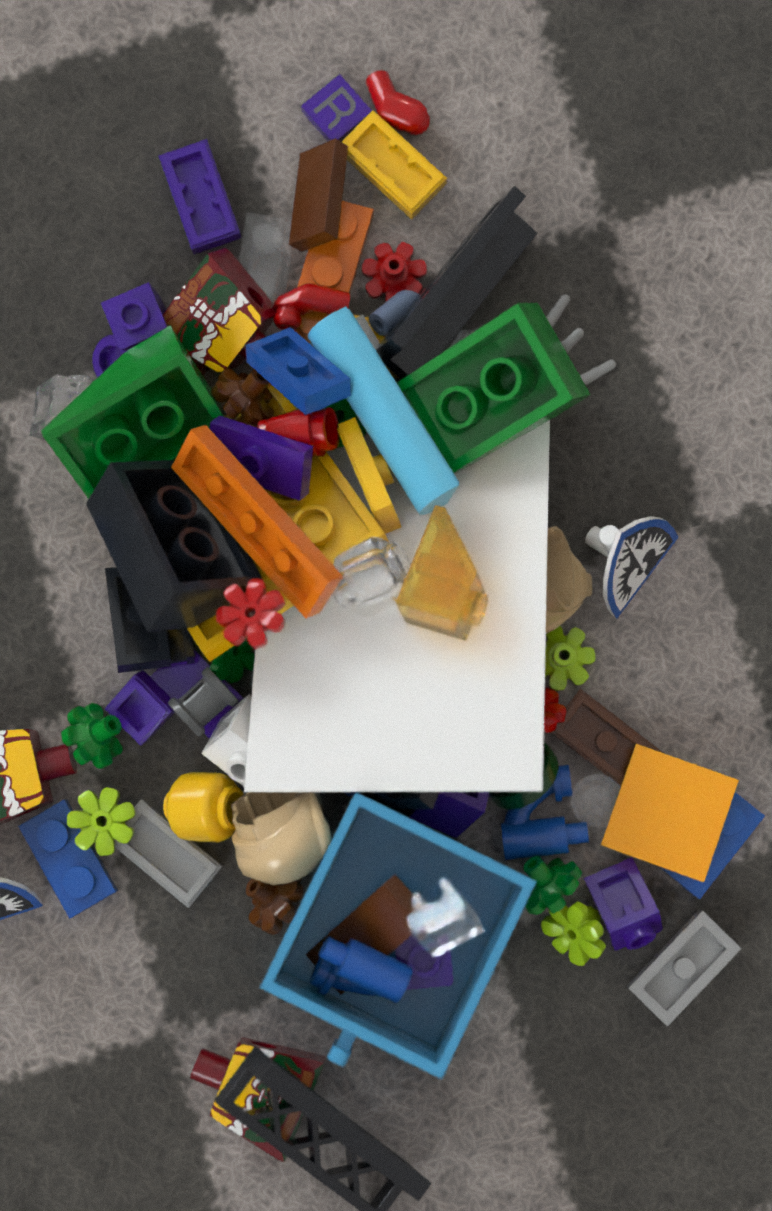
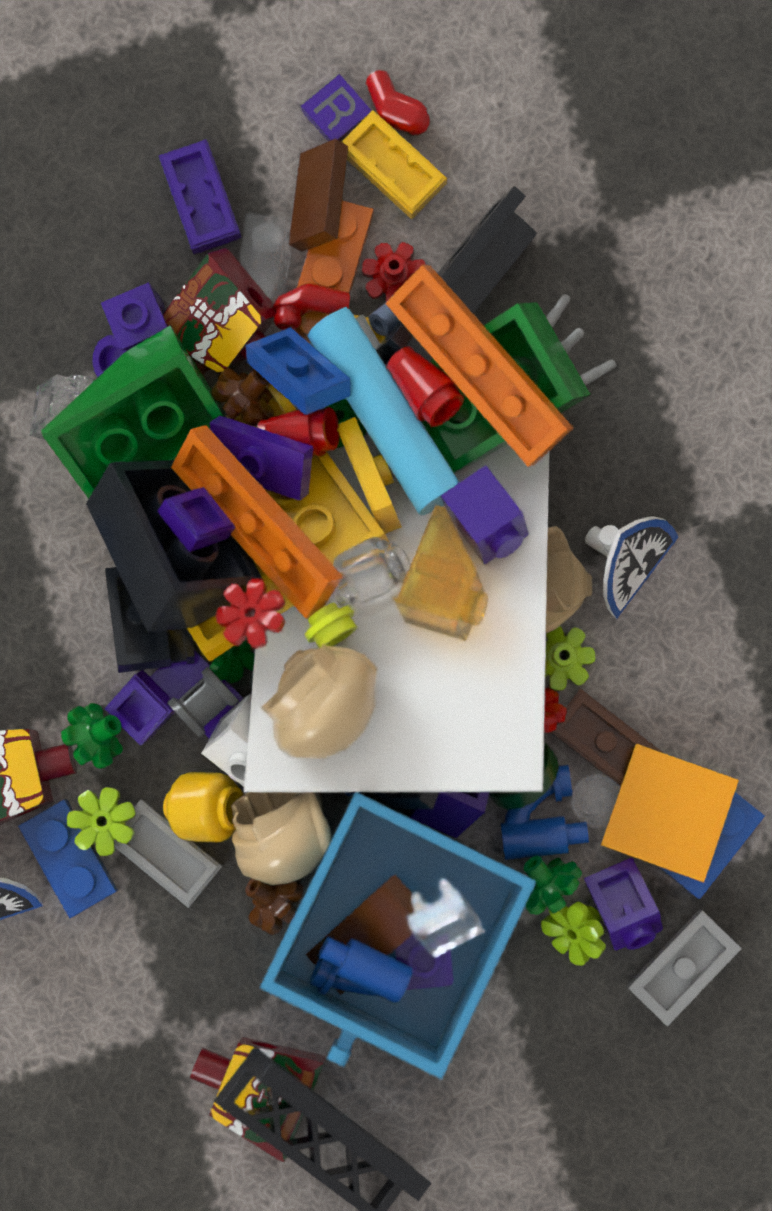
(196, 519): none -> dark purple tile
(322, 701): none -> tan helmet
(330, 625): none -> neon yellow plate
(425, 387): none -> red cone
(479, 365): none -> orange plate
(486, 515): none -> dark purple brick

